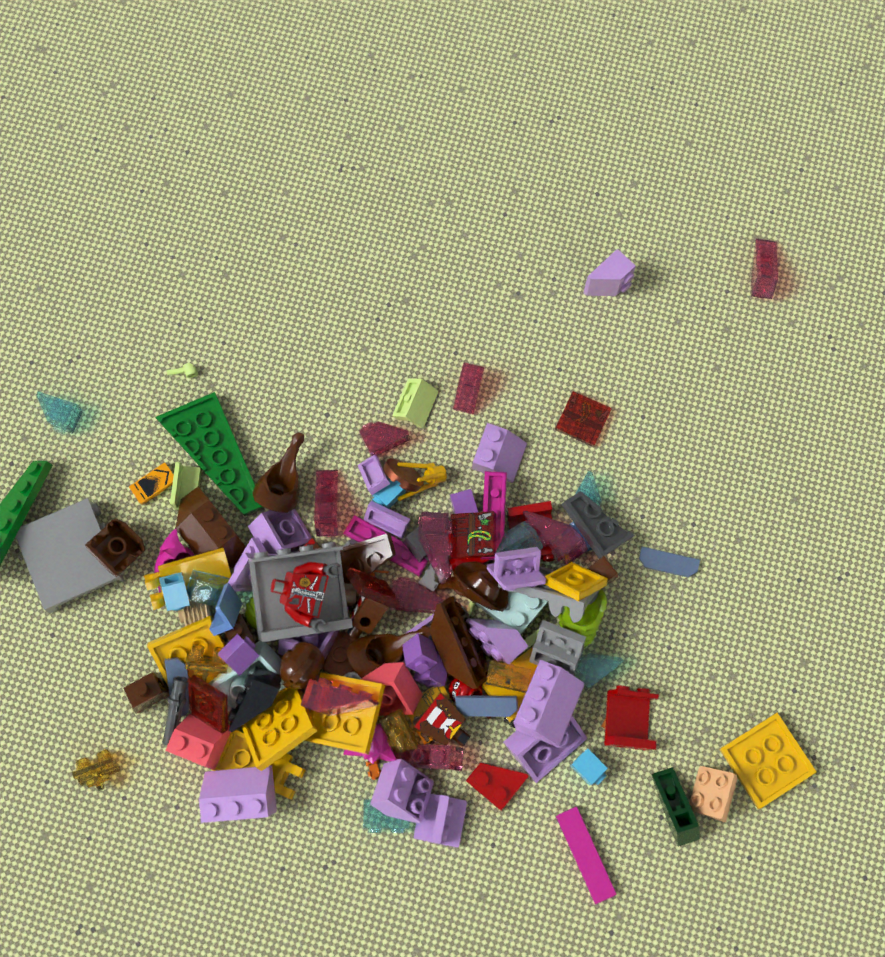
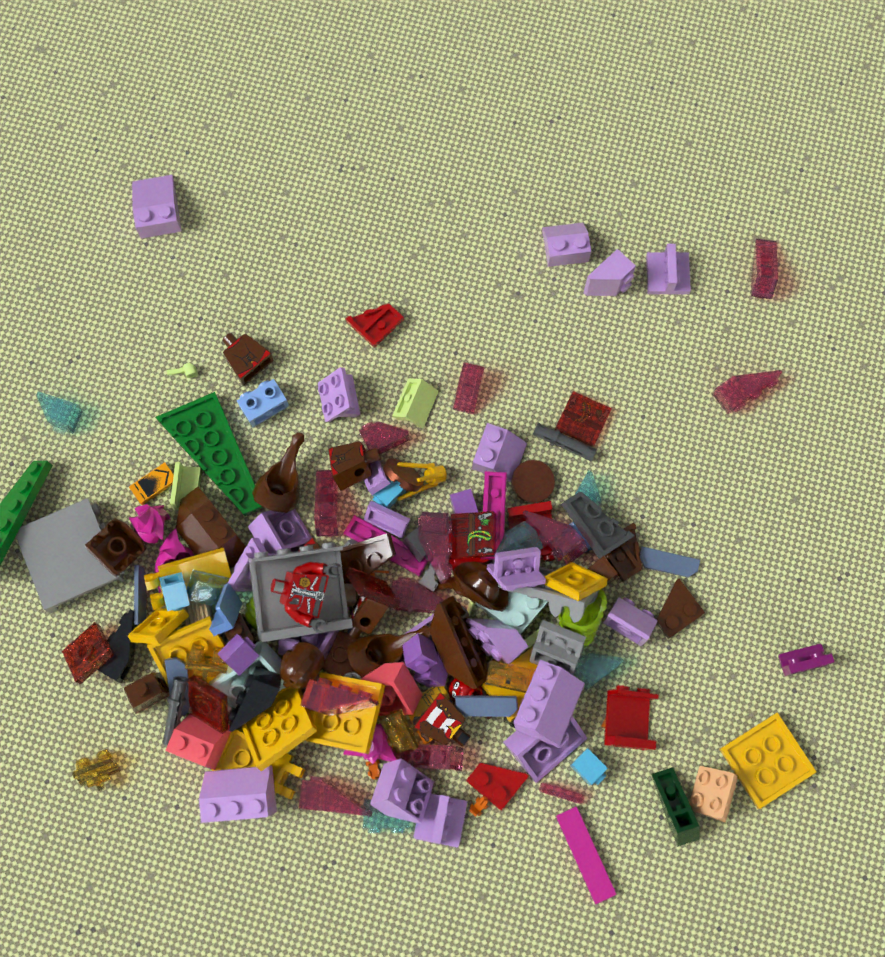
(87, 653): none -> clear red tile
(122, 648): none -> black slope
(140, 595): none -> sand blue piece
(149, 522): none -> dark pink hair
(155, 206): none -> lavender slope
(157, 626): none -> yellow tile
(245, 356): none -> reddish brown torso
(262, 402): none -> light blue brick
(326, 797): none -> clear pink slope
(338, 395): none -> lavender bracket
(351, 463): none -> reddish brown torso
(376, 324): none -> red wing
(481, 803): none -> orange piece
(533, 481): none -> copper tile
(561, 793): none -> clear pink tile
(565, 442): none -> dark grey pin
(566, 244): none -> lavender slope
(626, 557): none -> reddish brown wing
(630, 621): none -> lavender slope
(668, 272): none -> lavender bracket
(678, 610): none -> reddish brown wing
(741, 388): none -> clear pink slope
(804, 659): none -> magenta bracket

